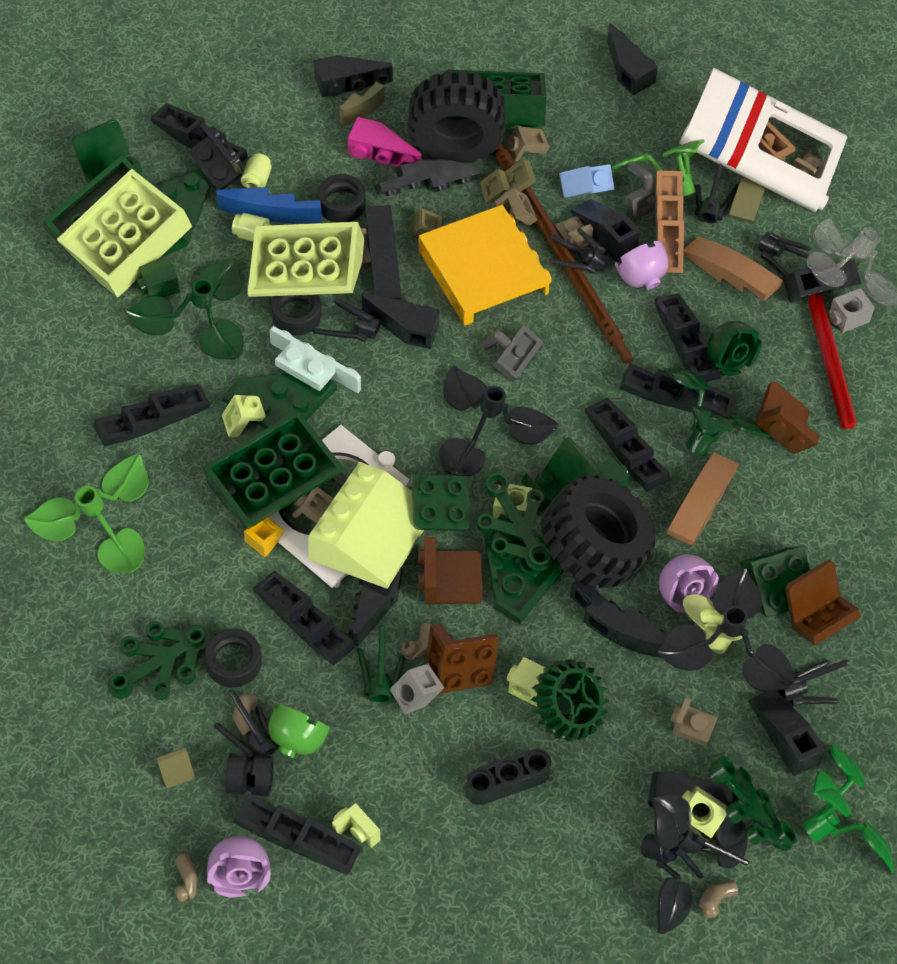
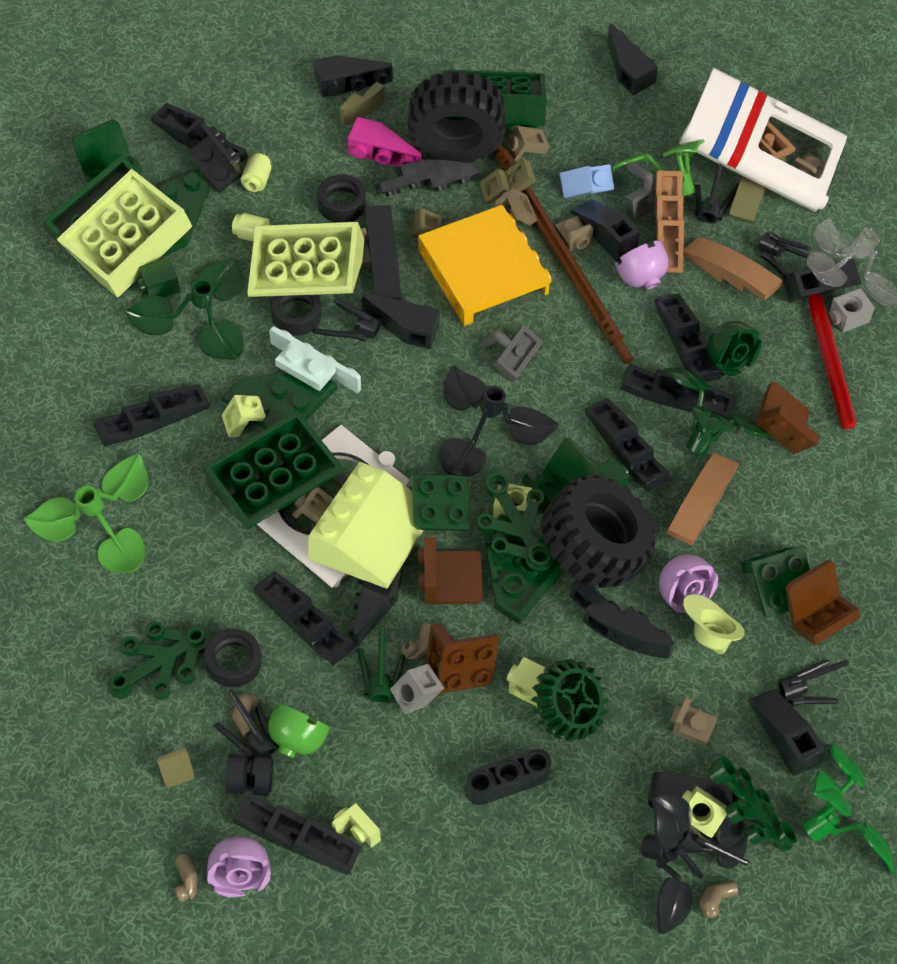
(263, 536): yellow slope -> none
(273, 207): blue slope -> none
(593, 257): black plant -> none
(737, 601): black plant -> none

